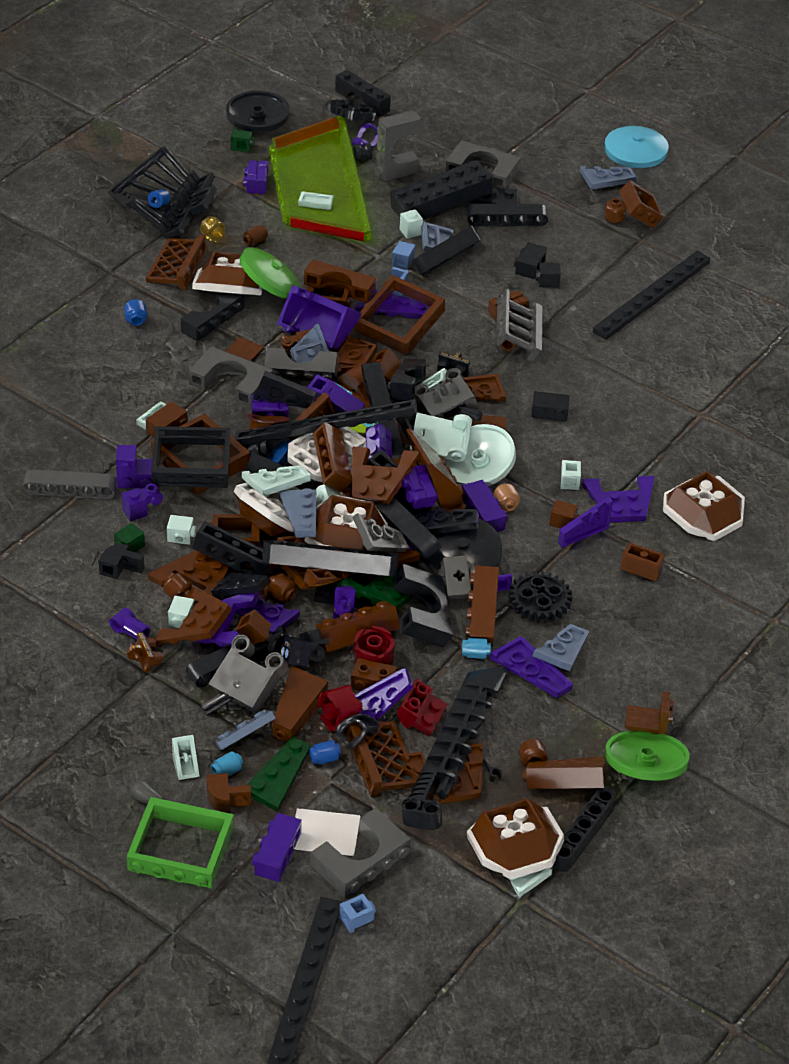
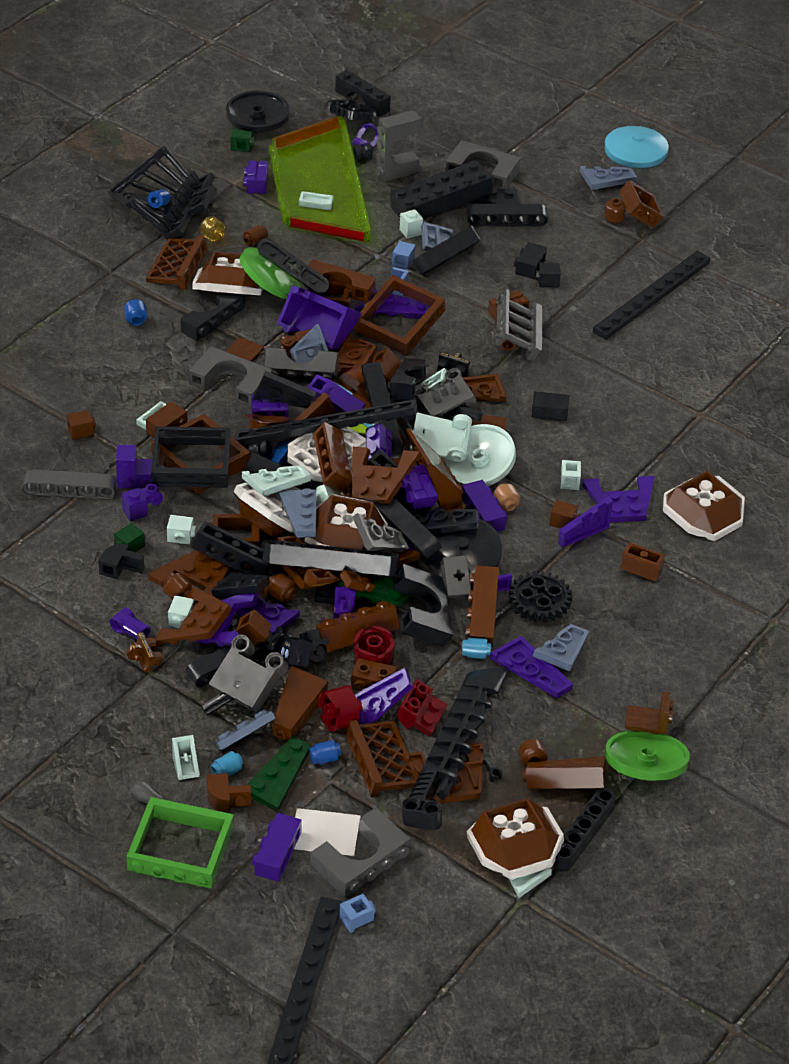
(80, 424): none -> reddish brown brick
(281, 258): none -> black piece
(355, 581): none -> reddish brown plate
(368, 724): black piece -> none

